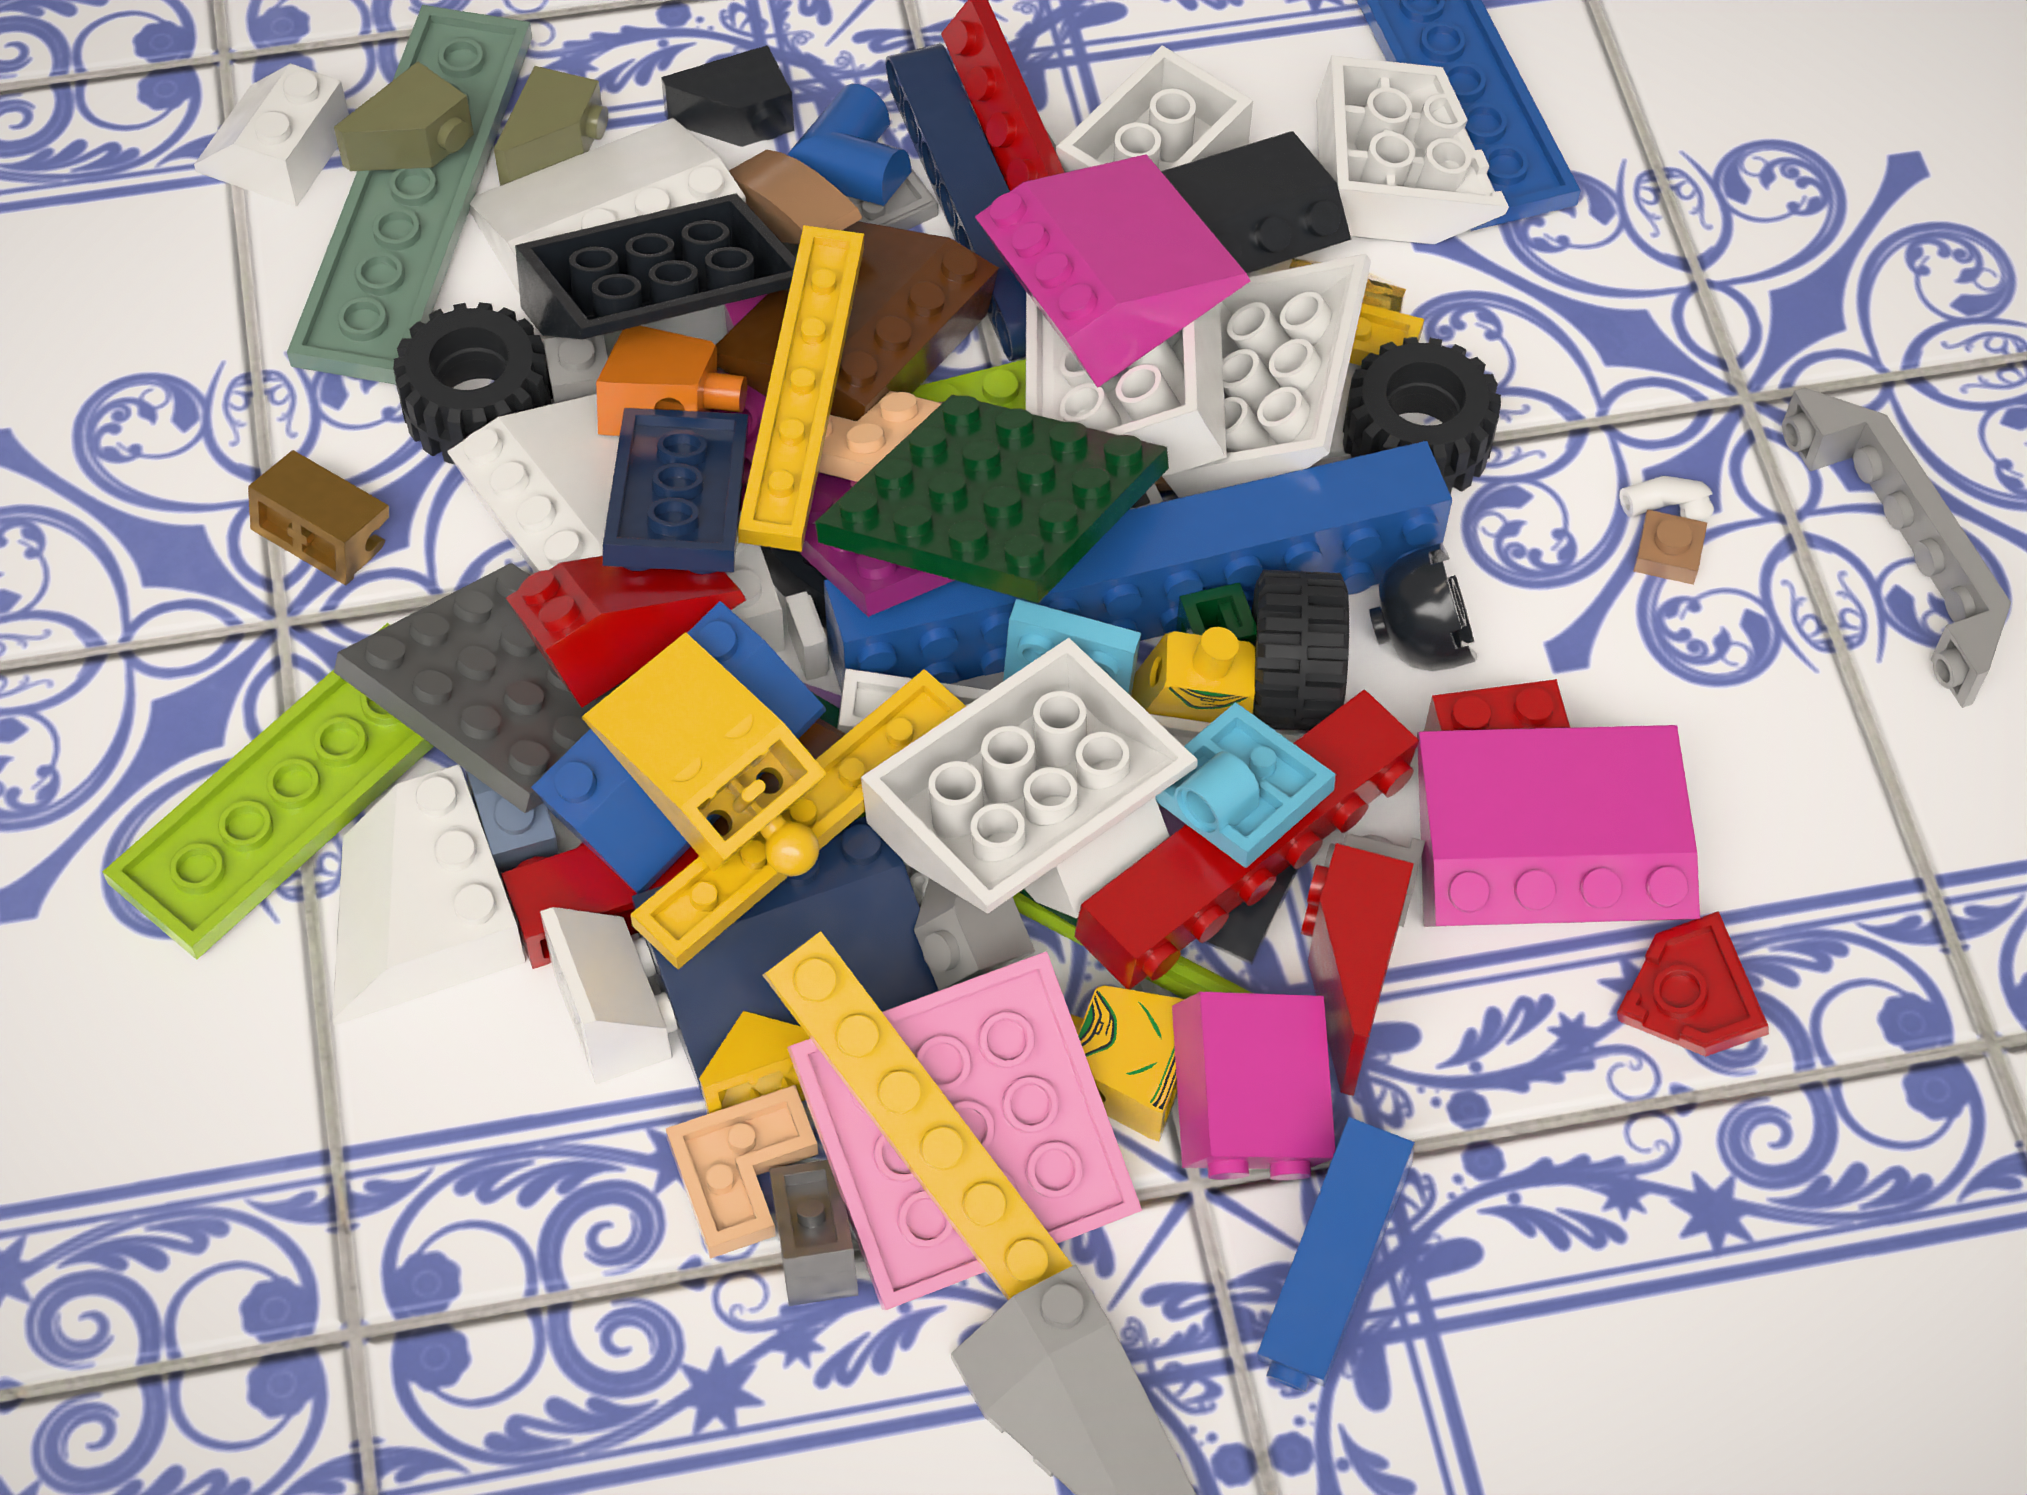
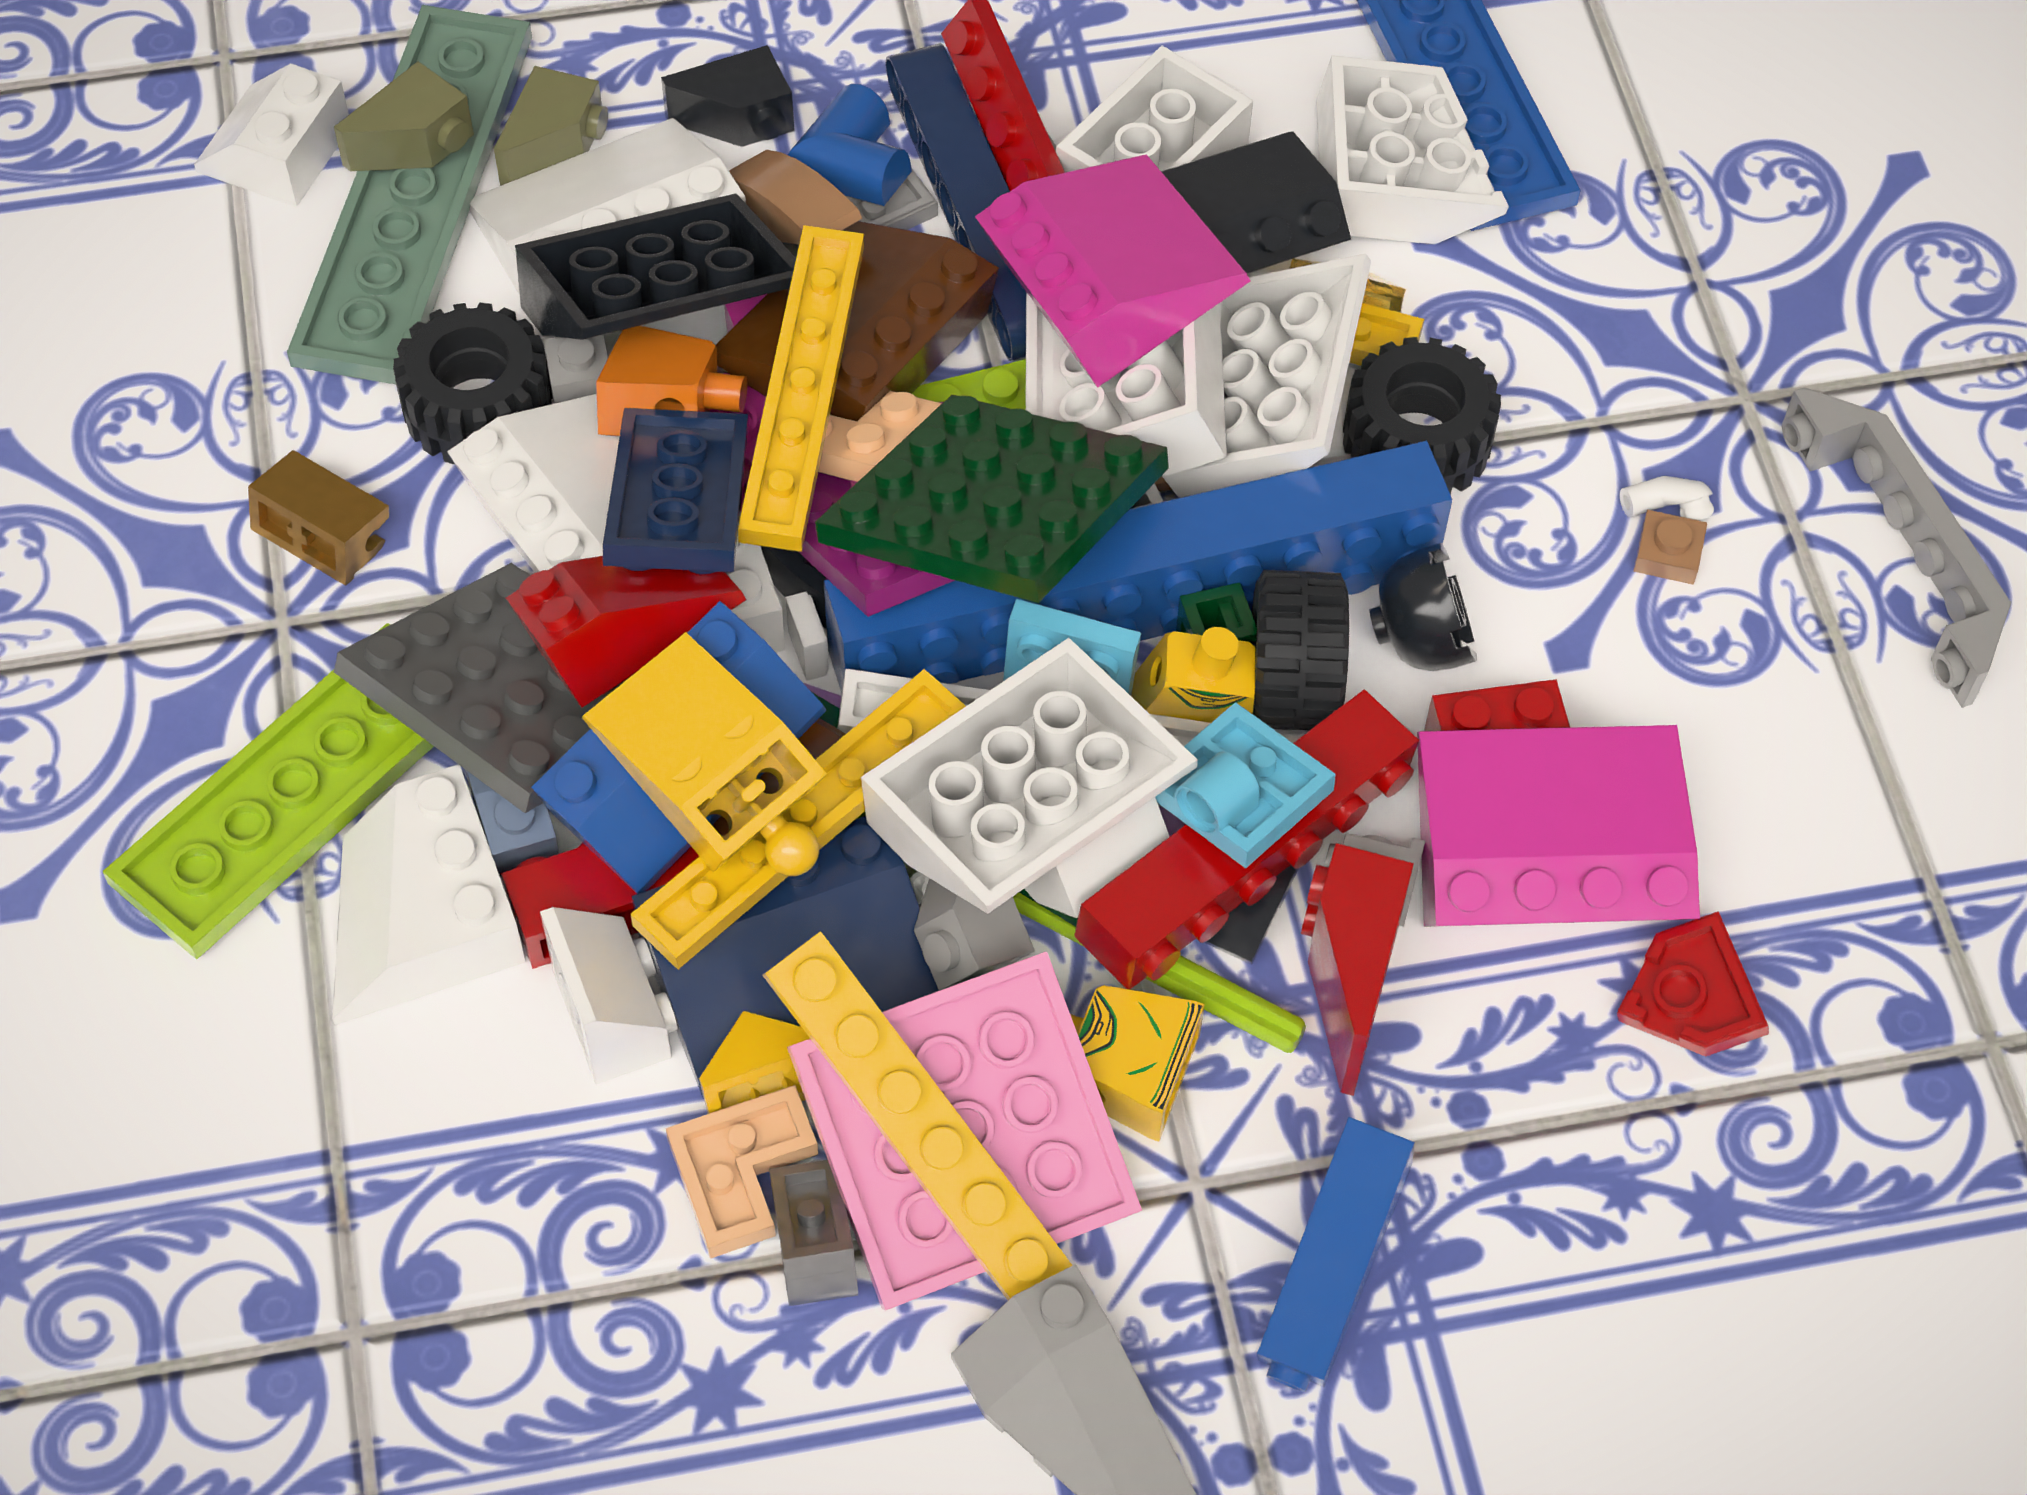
(1253, 1084): dark pink brick -> none

